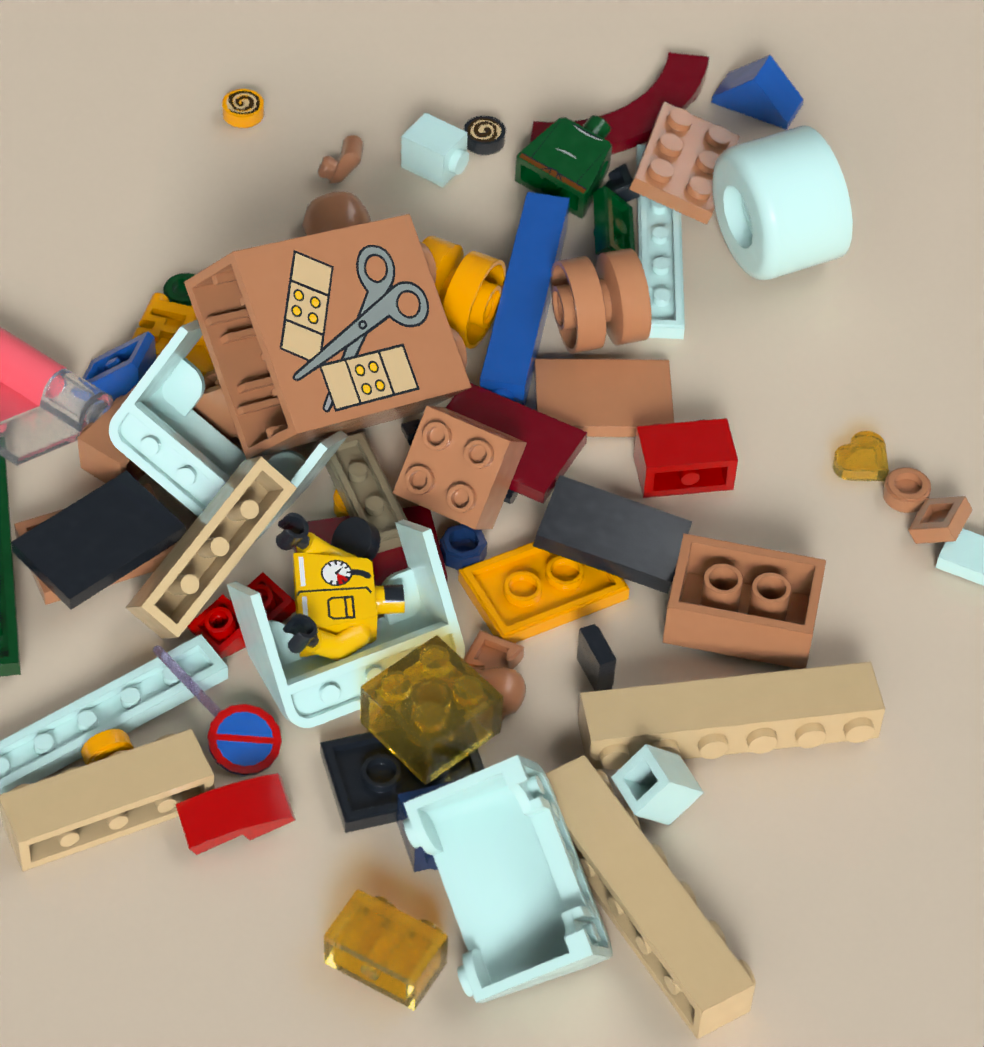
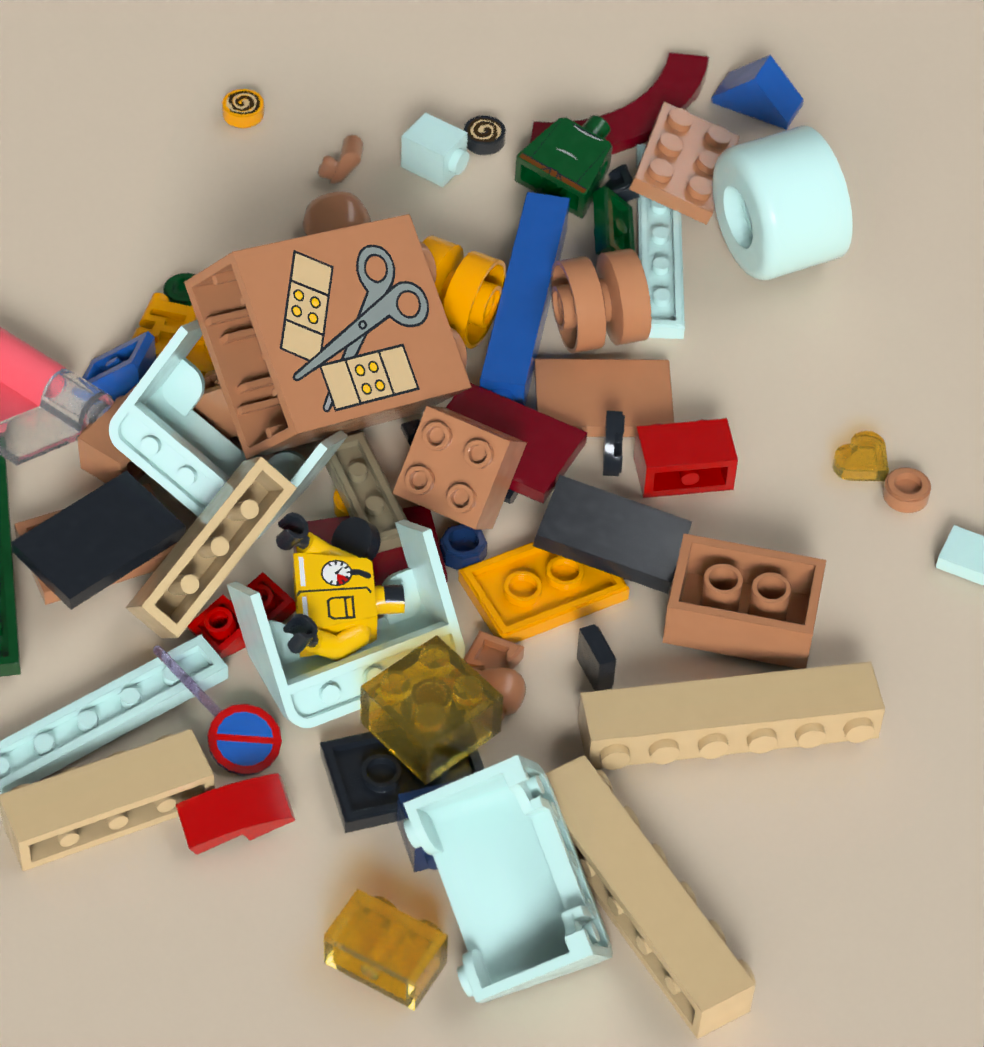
(105, 744): light orange tile -> none
(613, 443): none -> black tile
(657, 784): light aqua brick -> none
(940, 519): nougat tile -> none

